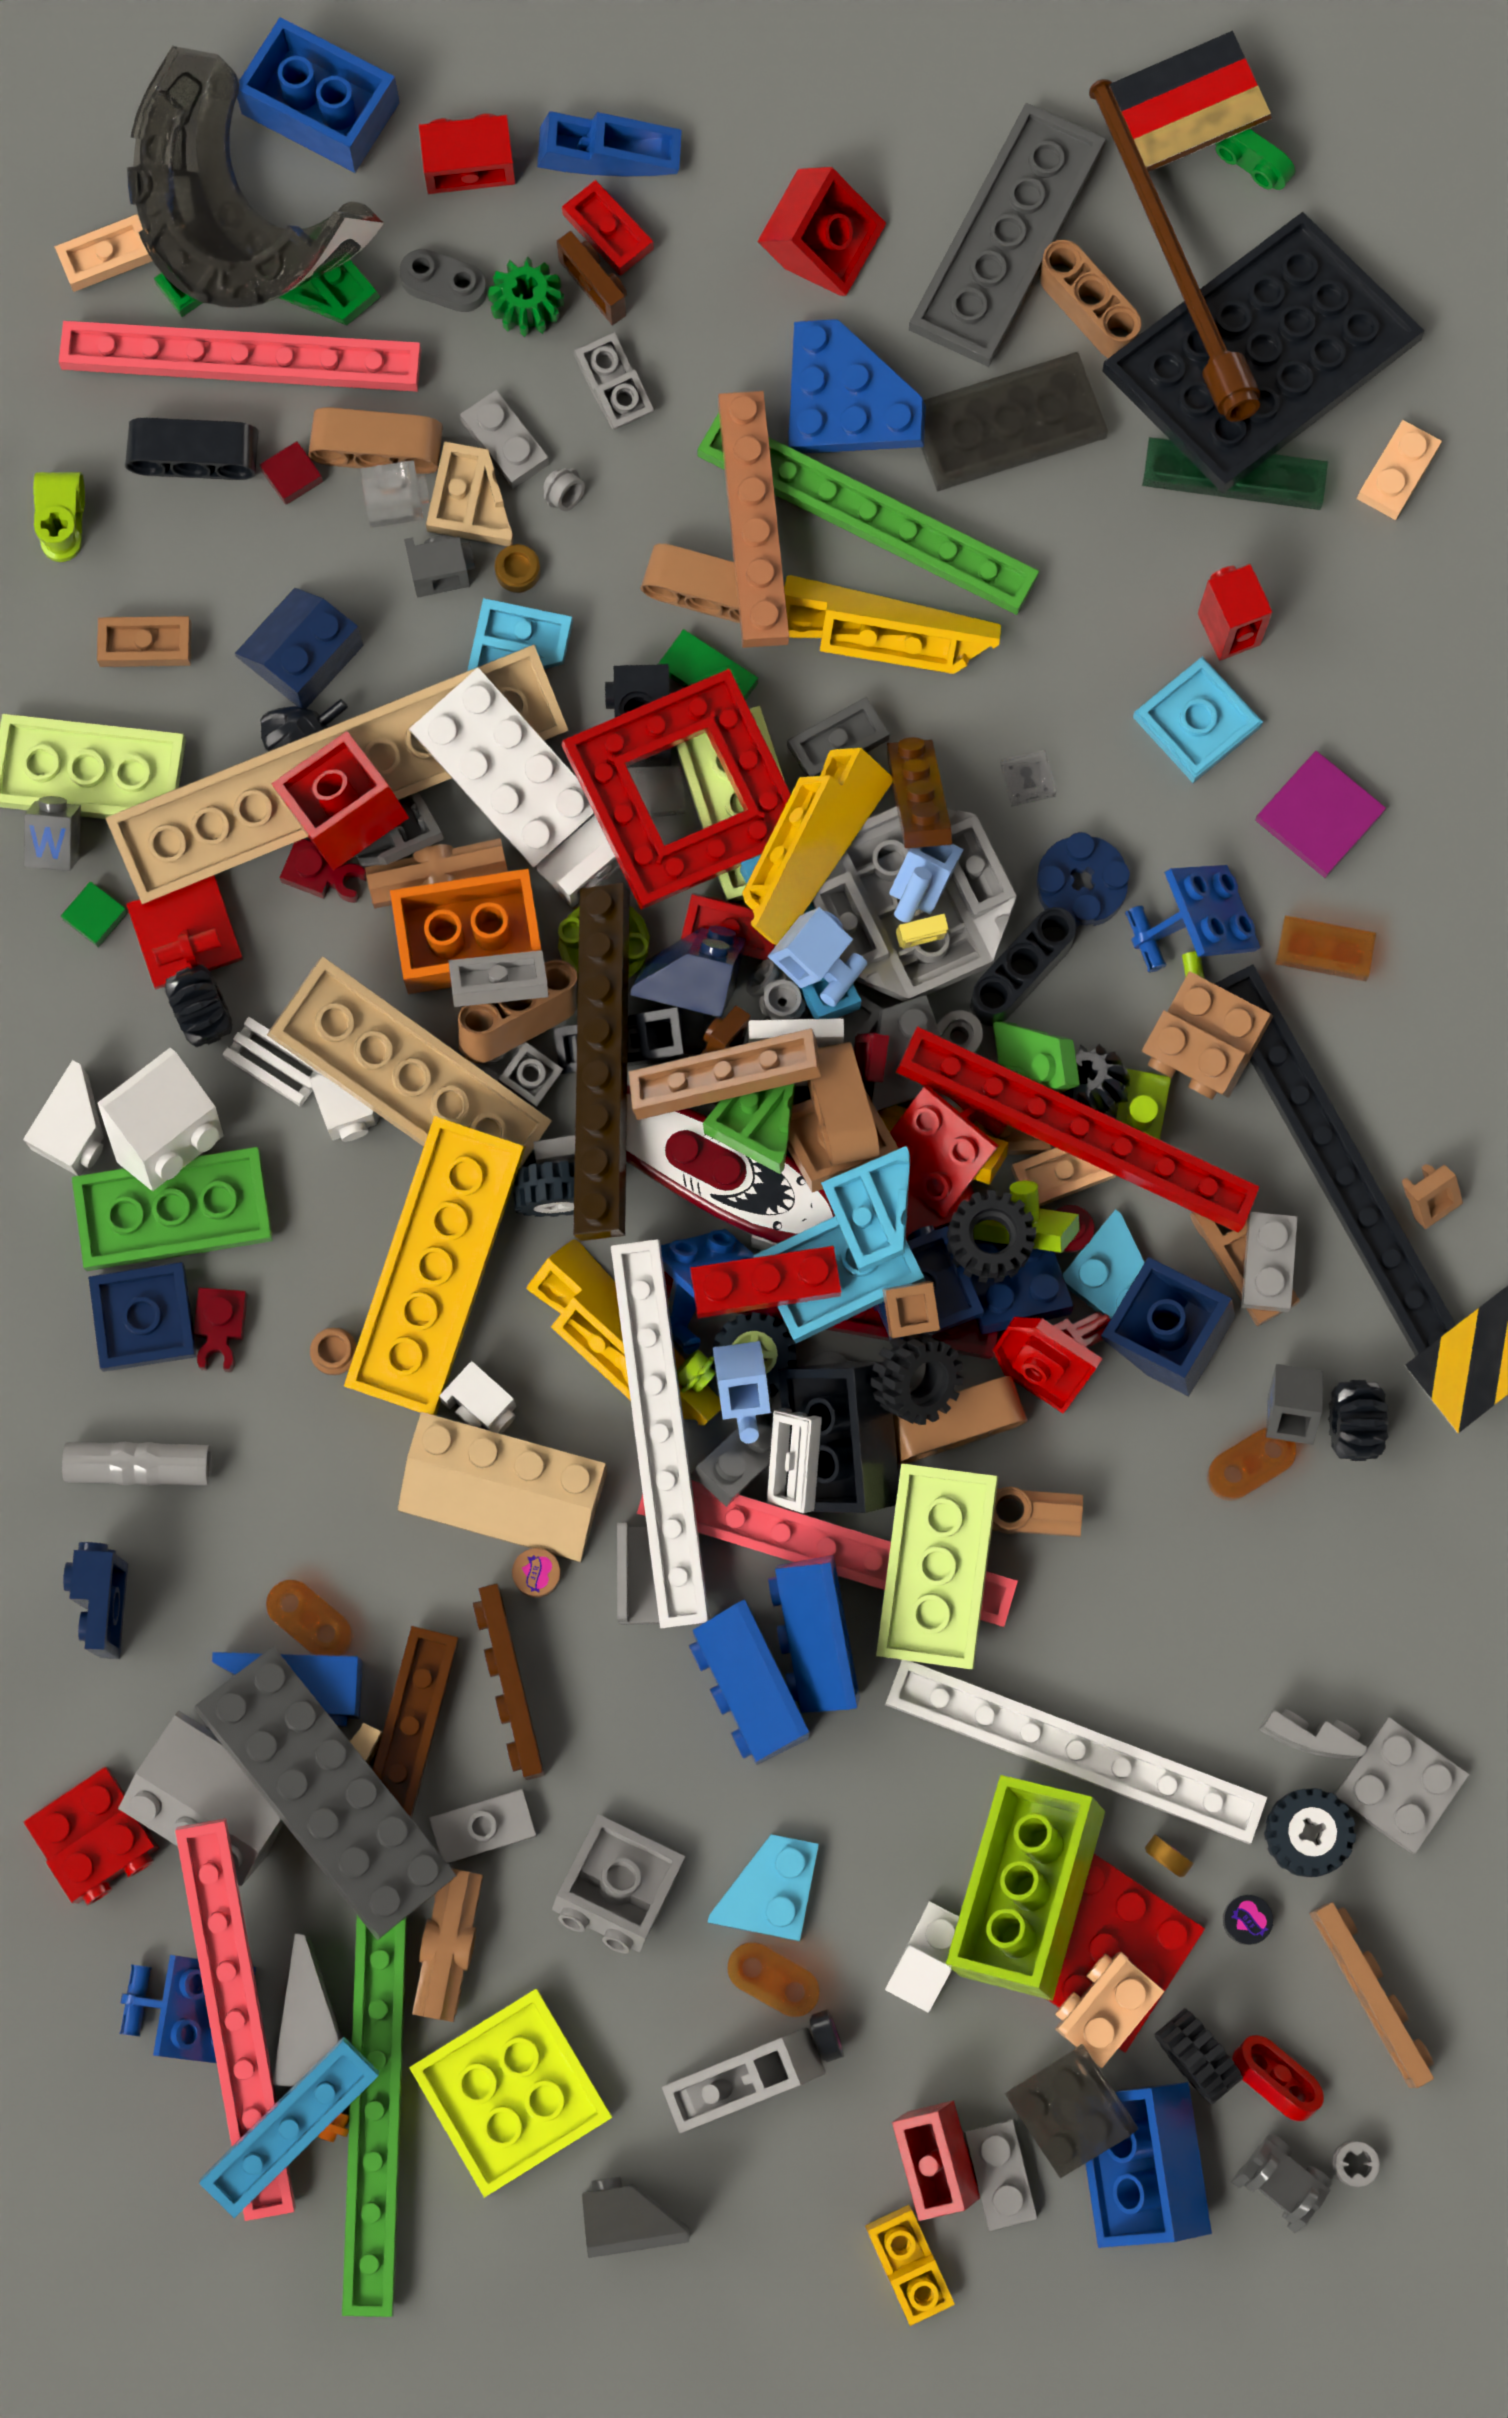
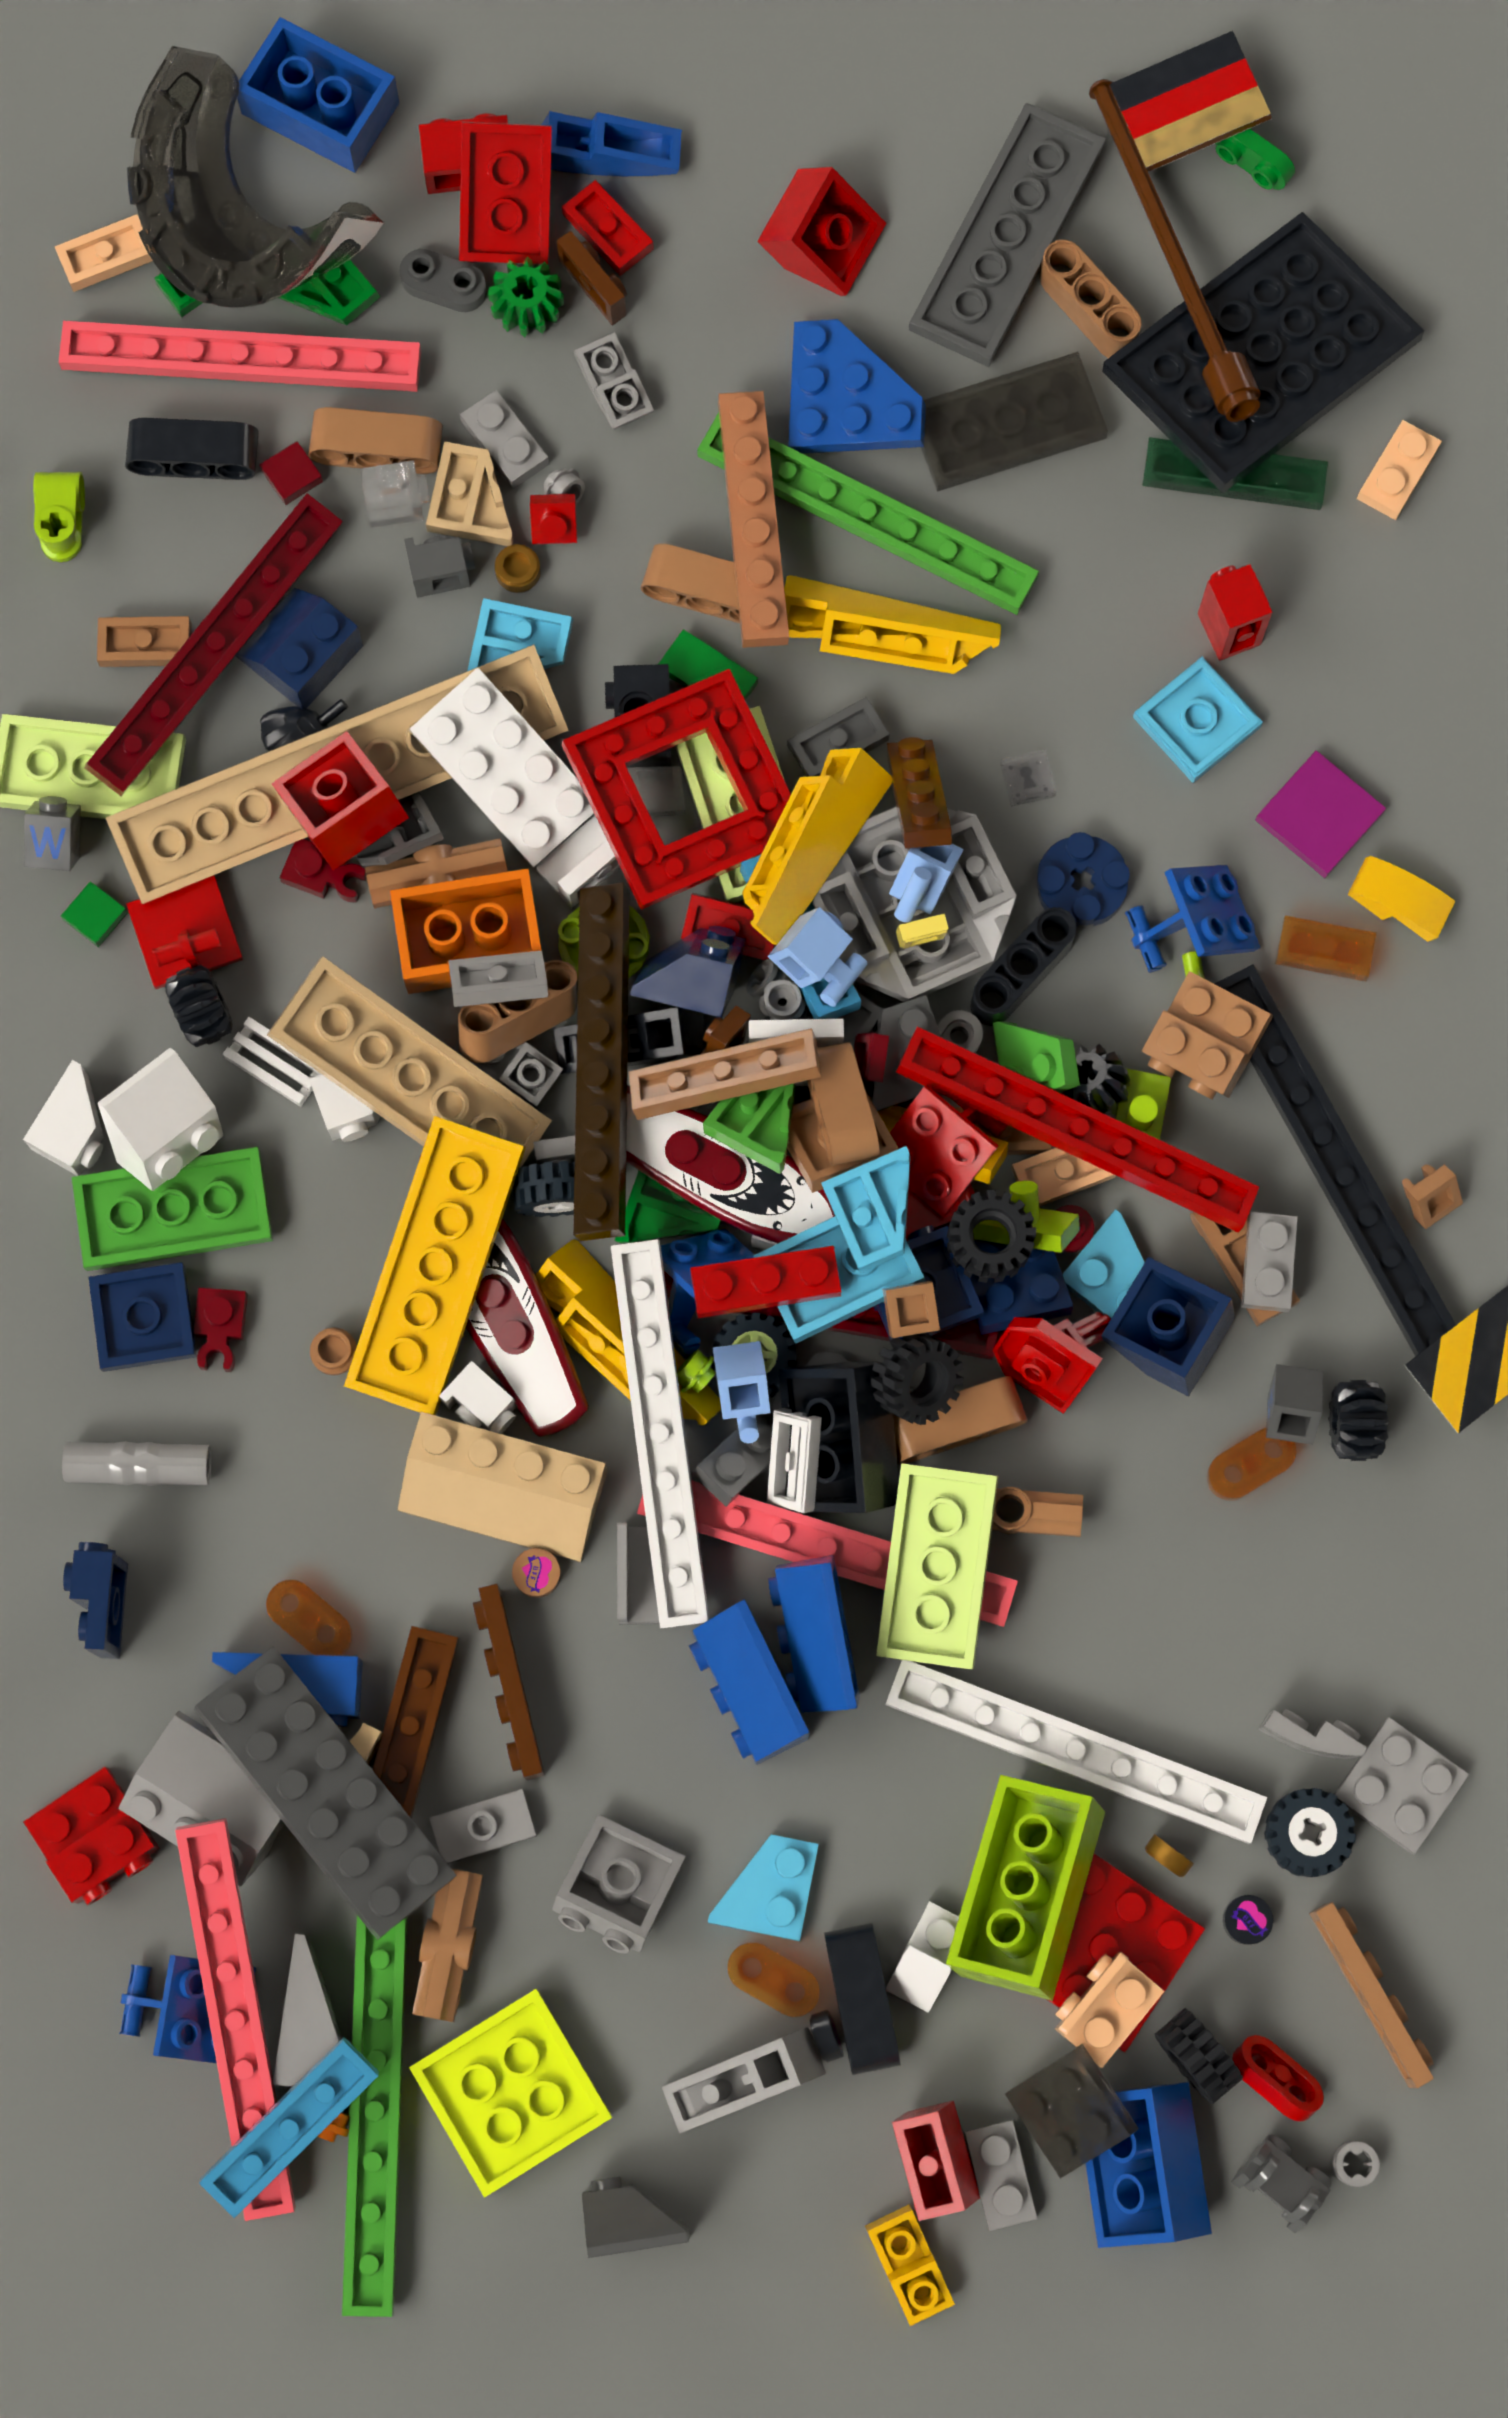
(213, 645): none -> dark red plate
(505, 192): none -> red plate
(523, 1340): none -> piece
(553, 518): none -> red plate
(659, 1213): none -> green wing
(862, 1999): none -> black beam
(1398, 893): none -> yellow slope

